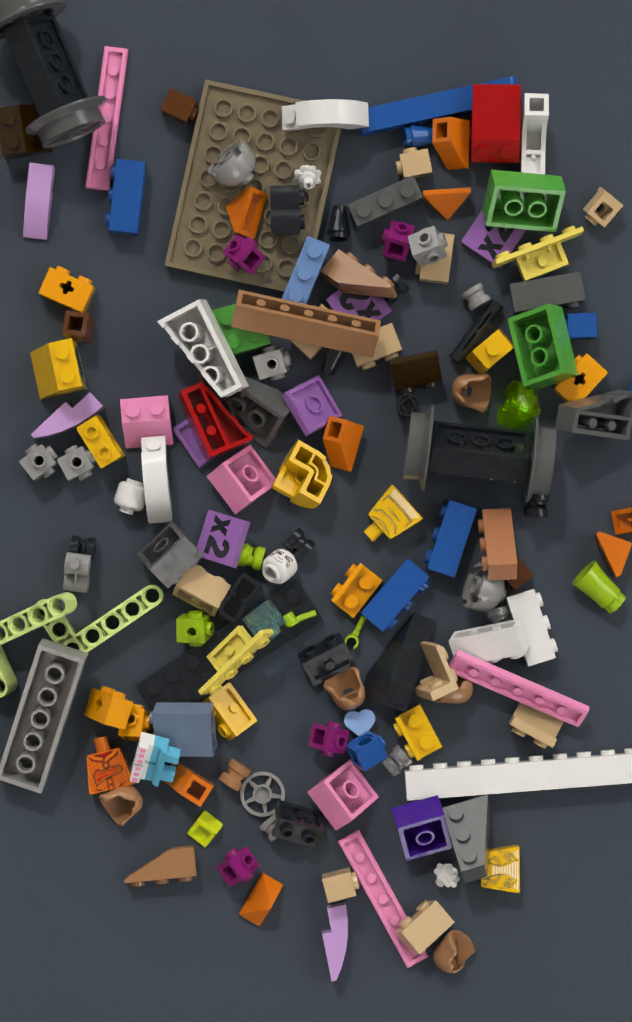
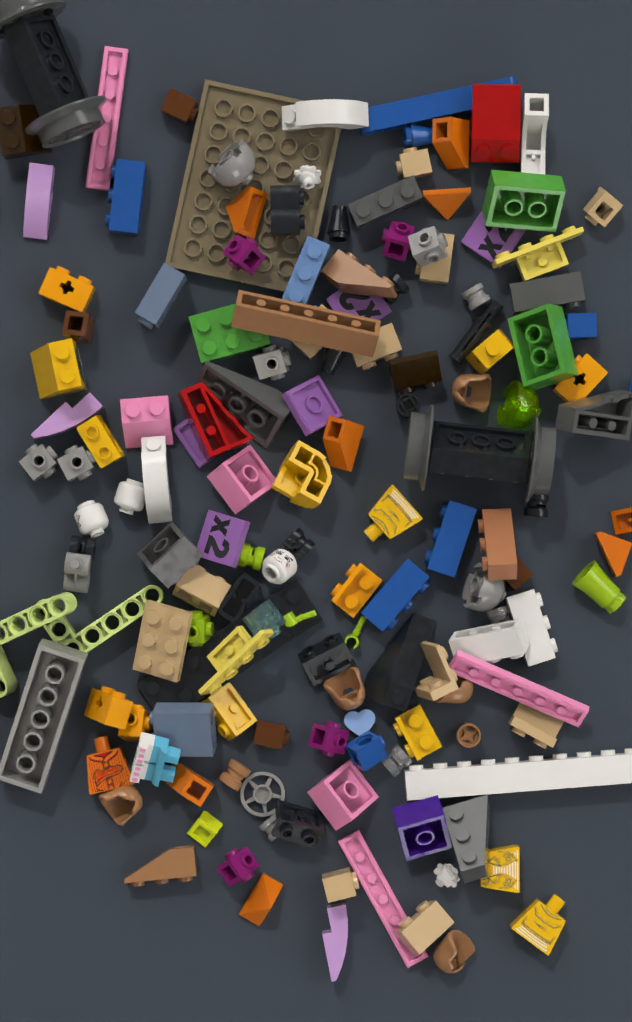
(91, 518): none -> white head
(160, 297): none -> sand blue brick
(162, 640): none -> tan plate
(205, 345): white wedge -> none
(271, 734): none -> reddish brown brick
(469, 738): none -> medium nougat wheel
(541, 923): none -> yellow torso

